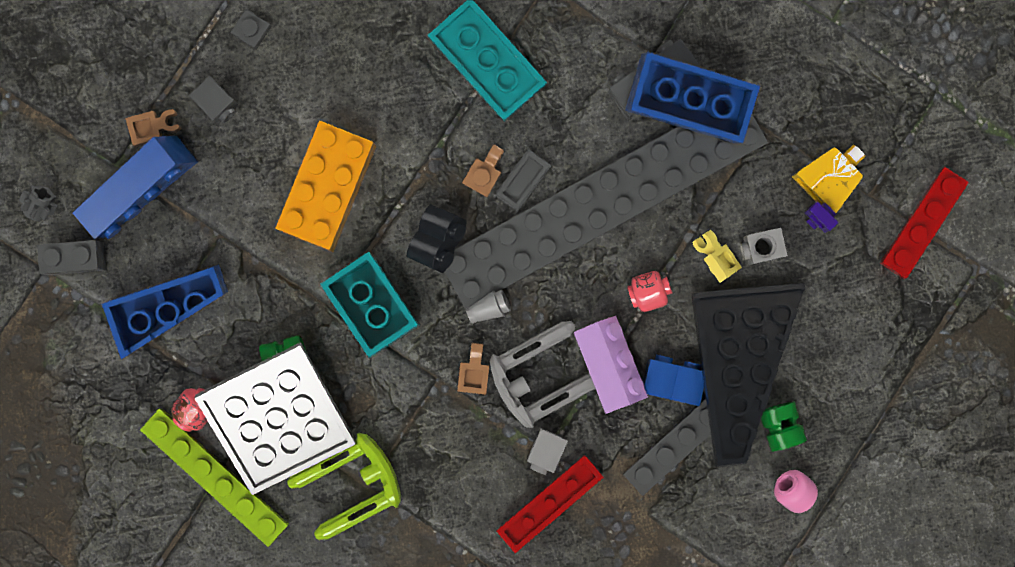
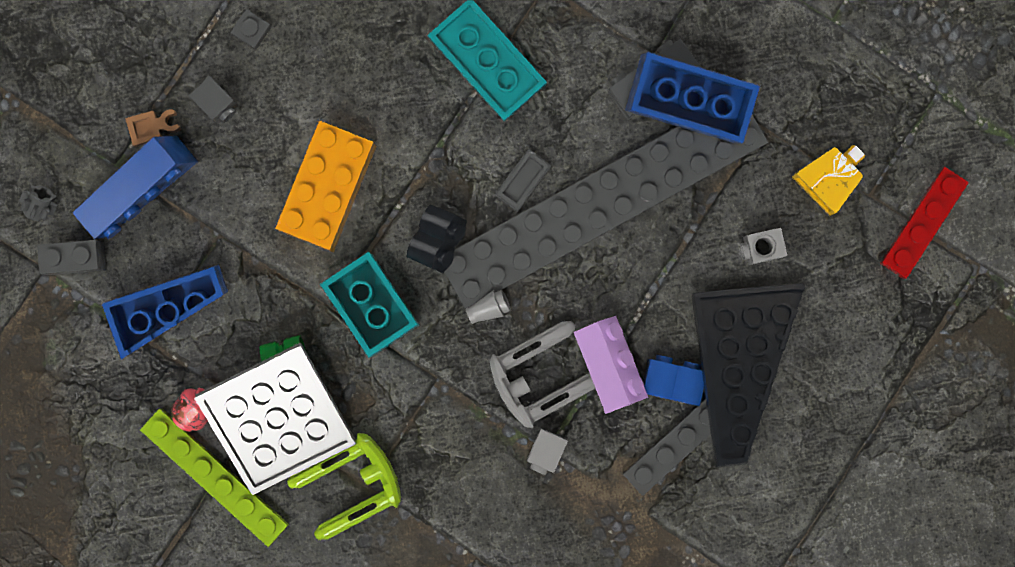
(474, 375): medium nougat plate -> none
(482, 174): medium nougat plate -> none
(549, 504): red plate -> none
(649, 291): coral head -> none
(719, 259): light yellow plate -> none
(787, 436): green wheel -> none
(795, 491): bright pink head -> none
(821, 216): dark purple plate -> none

